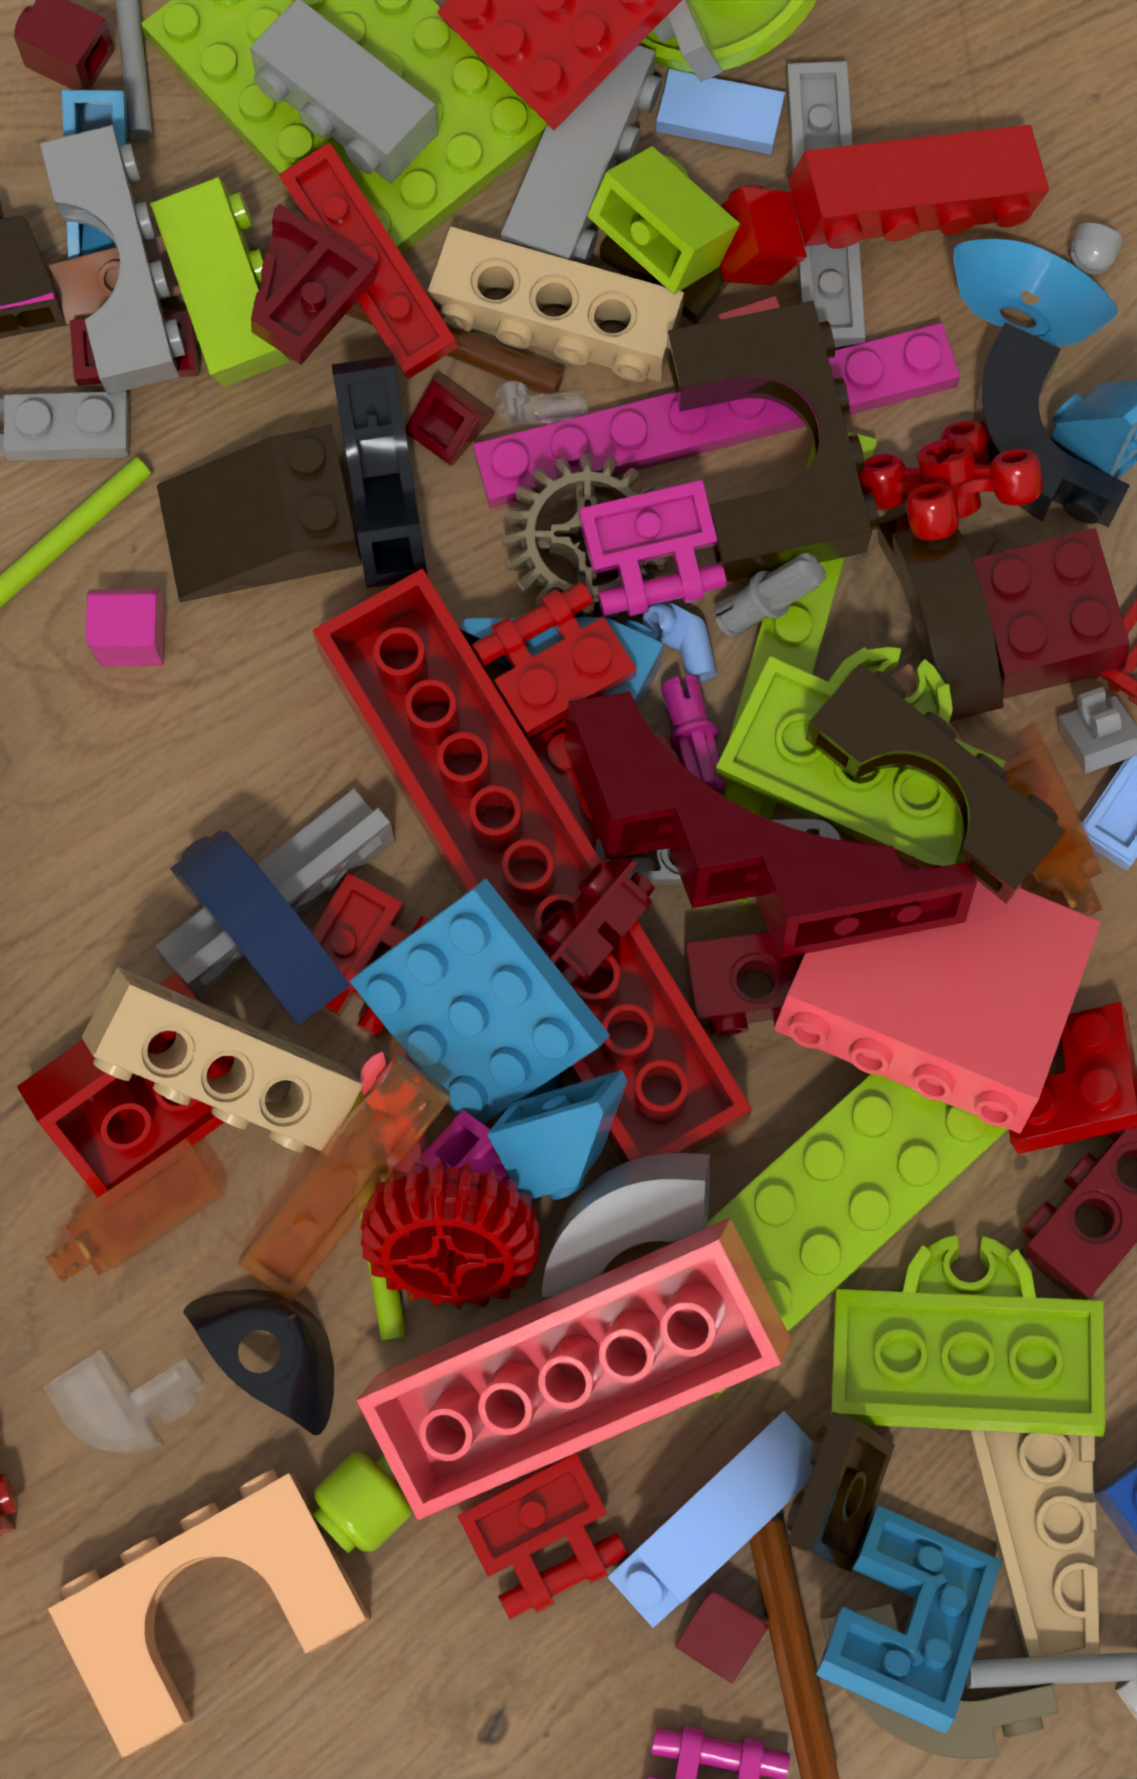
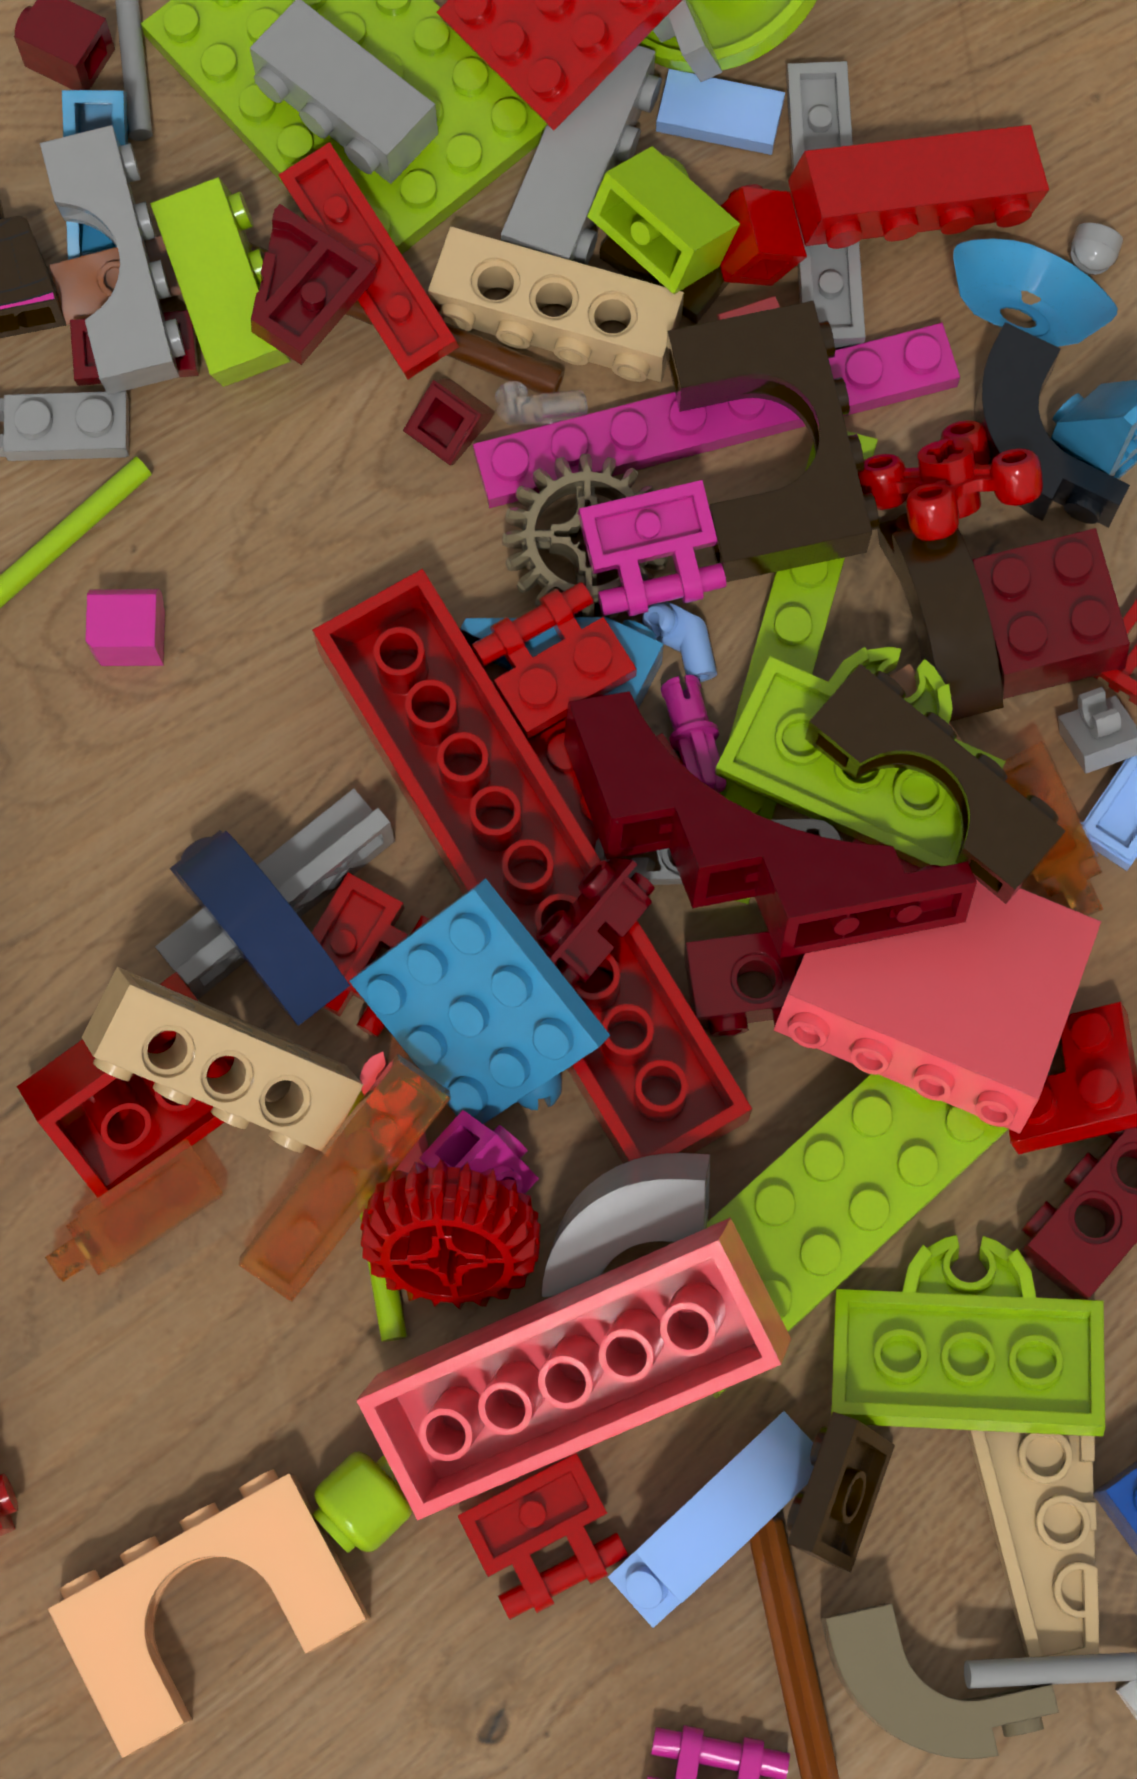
(113, 1418): clear brick -> none
(259, 516): dark brown slope -> none
(304, 1375): black piece -> none
(379, 470): black arch -> none
(557, 1135): dark azure slope -> none
(721, 1635): dark red slope -> none
(769, 594): light grey axle -> none
(930, 1662): dark azure plate -> none

